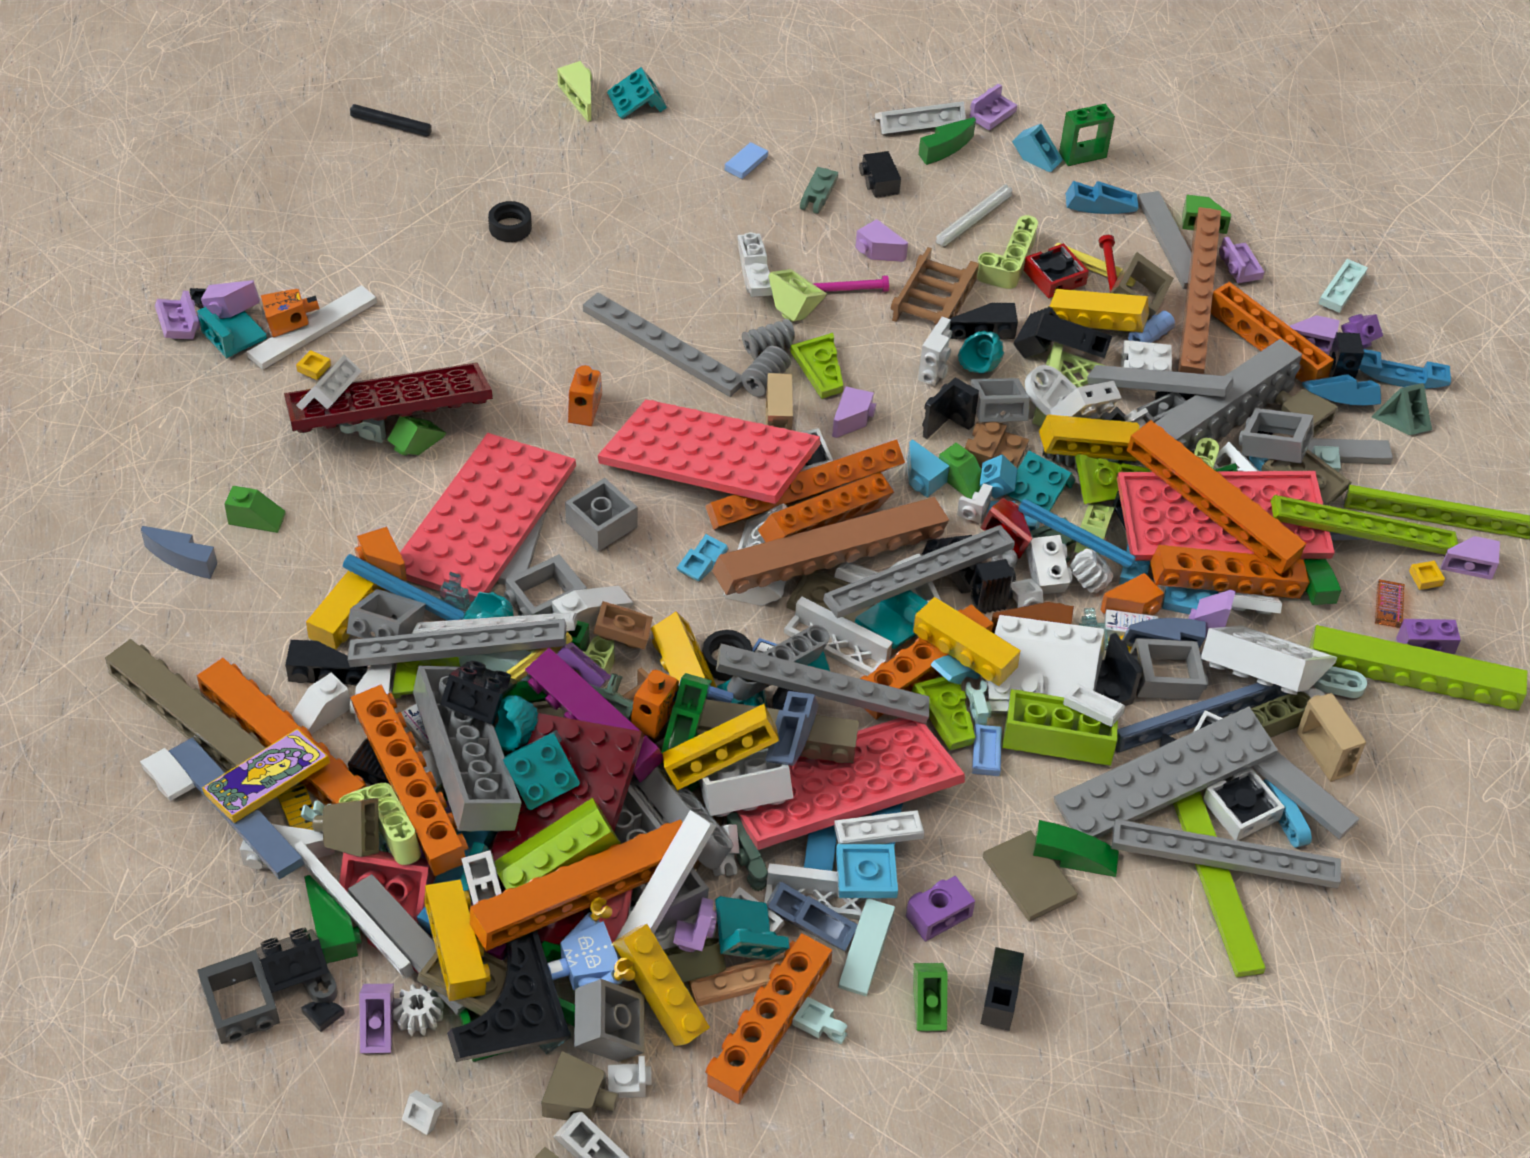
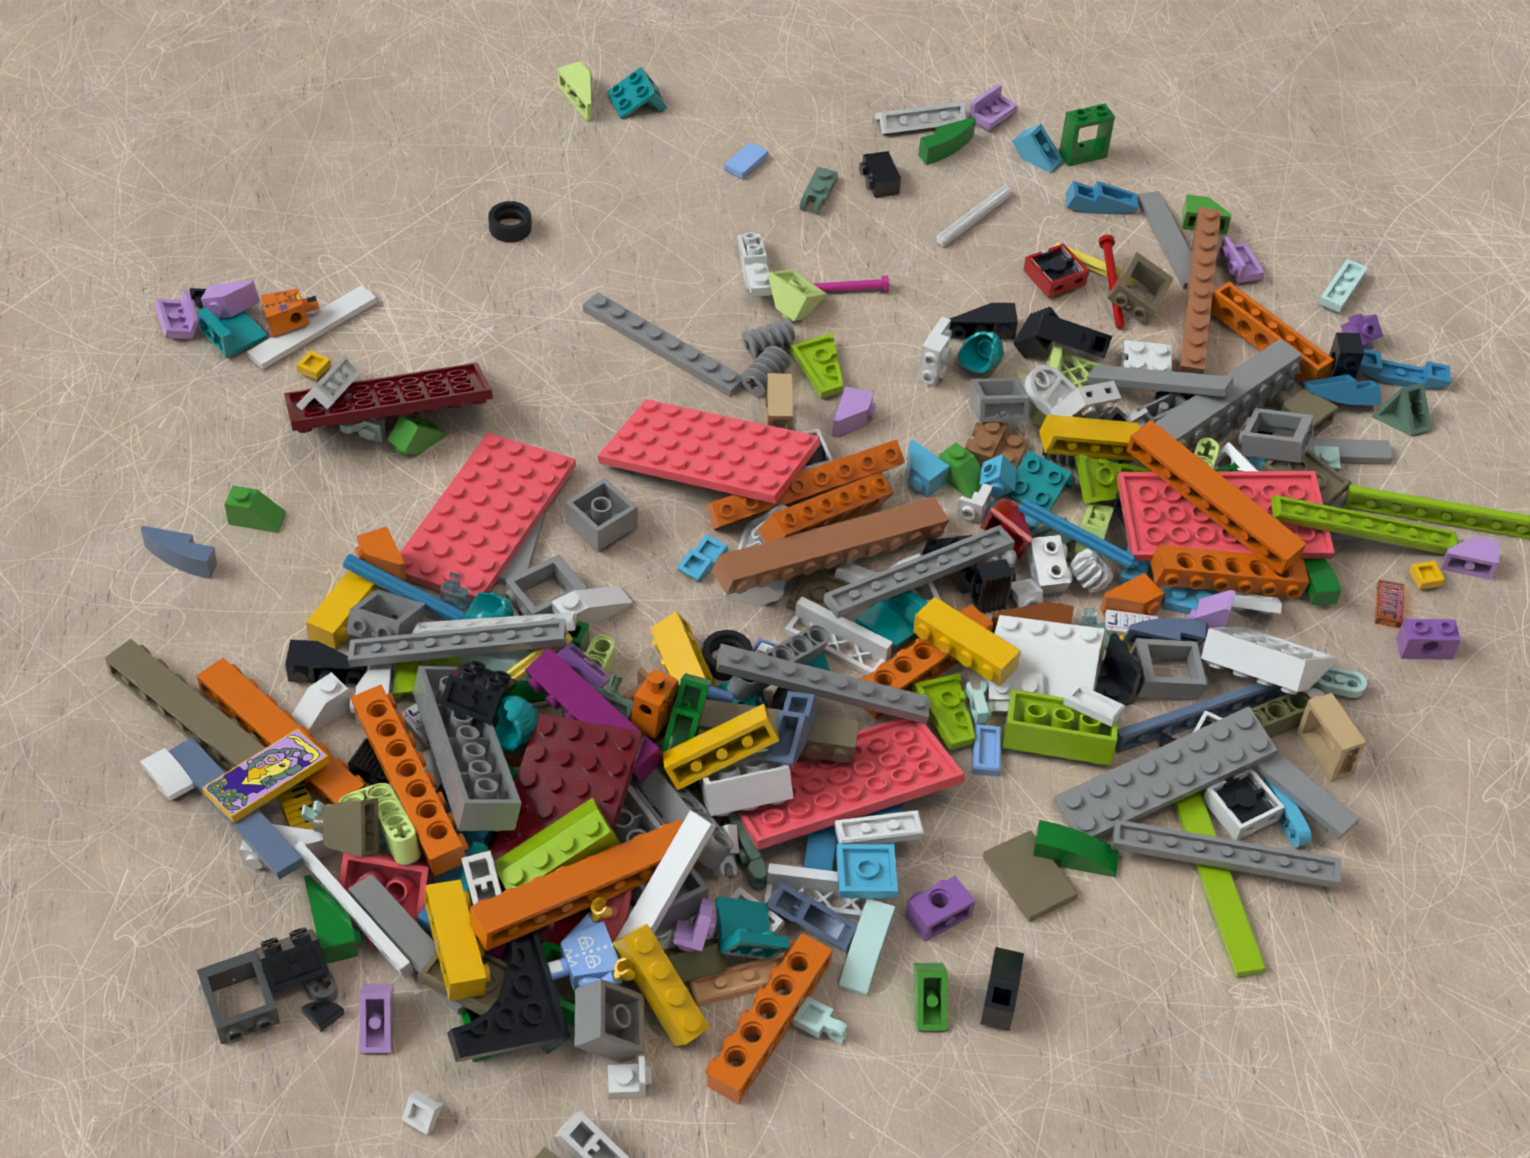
(390, 120): black axle -> none
(417, 1009): white gear -> none
(541, 770): teal bracket -> none
(576, 1088): dark tan torso -> none
(588, 385): orange torso -> none
(623, 625): medium nougat plate -> none
(881, 243): lavender slope -> none
(950, 305): medium nougat fence -> none
(953, 402): black bracket -> none
(953, 669): medium azure slope -> none
(1007, 269): yellowish green beam -> none
(1102, 309): yellow brick -> none
(1154, 328): light blue axle -> none
(1318, 331): lavender slope -> none
(1423, 668): lime brick -> none

